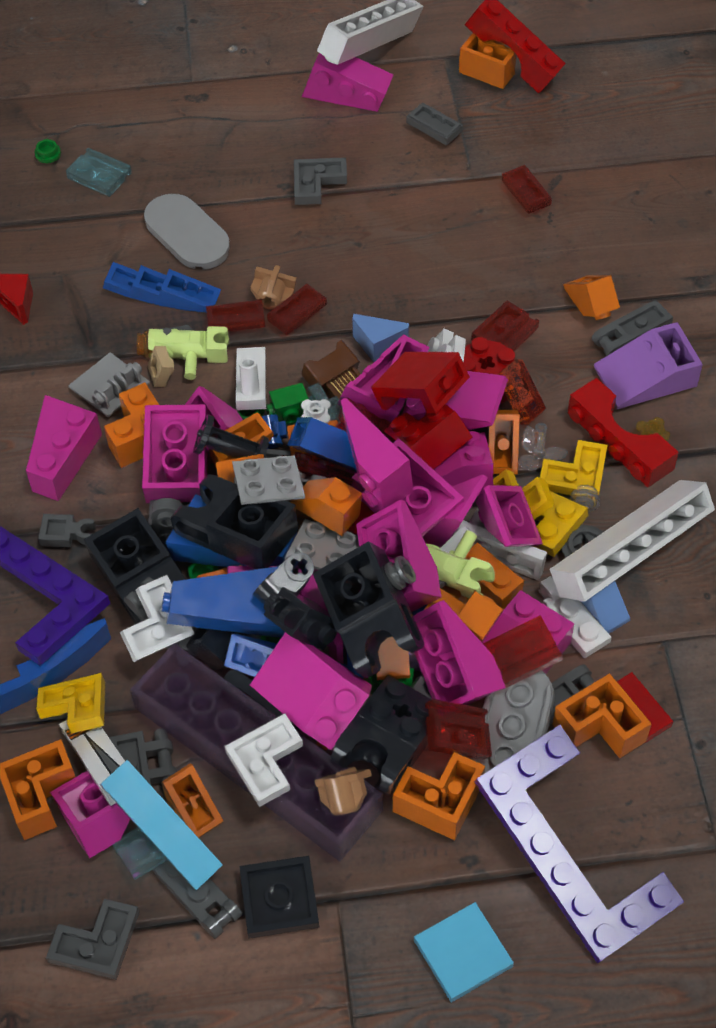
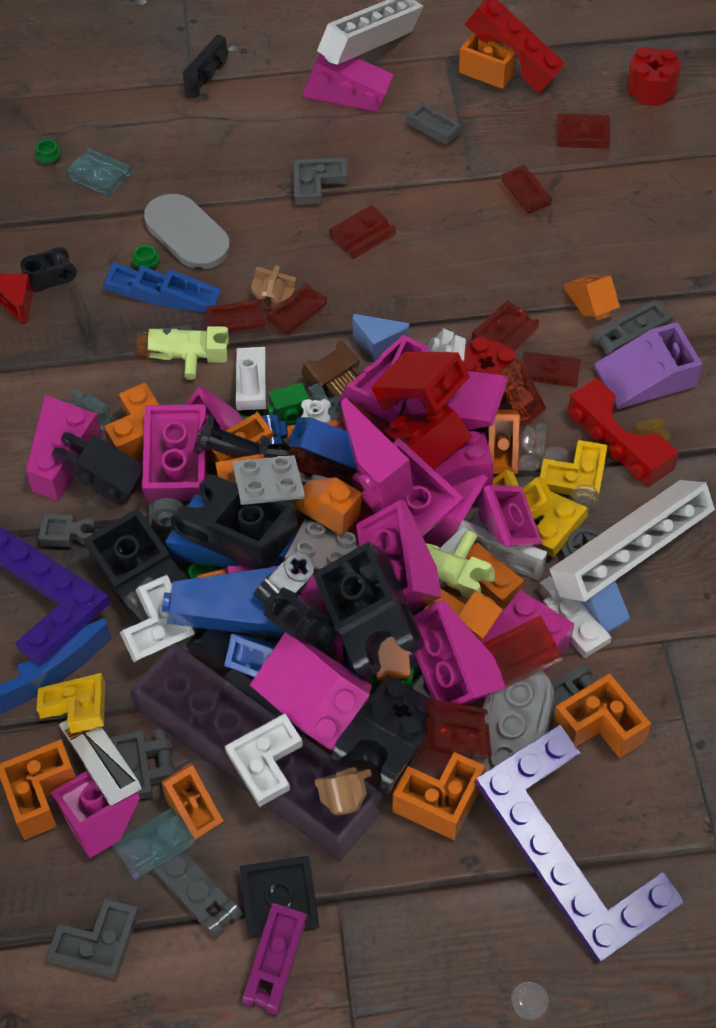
(46, 269): none -> black piece
(92, 404): none -> clear light blue plate
(99, 466): none -> black hinge
(105, 381): light grey hinge -> none
(145, 256): none -> green plate
(160, 366): tan plate -> none
(161, 824): medium azure tile -> none
(205, 65): none -> black plate
(275, 958): none -> magenta plate
(362, 231): none -> clear red plate
(400, 572): dark grey bush -> none
(463, 952): medium azure tile -> none
(530, 1000): none -> clear plate
(552, 369): none -> clear red plate
(583, 131): none -> clear red plate
(647, 704): red tile -> none
(653, 75): none -> red brick

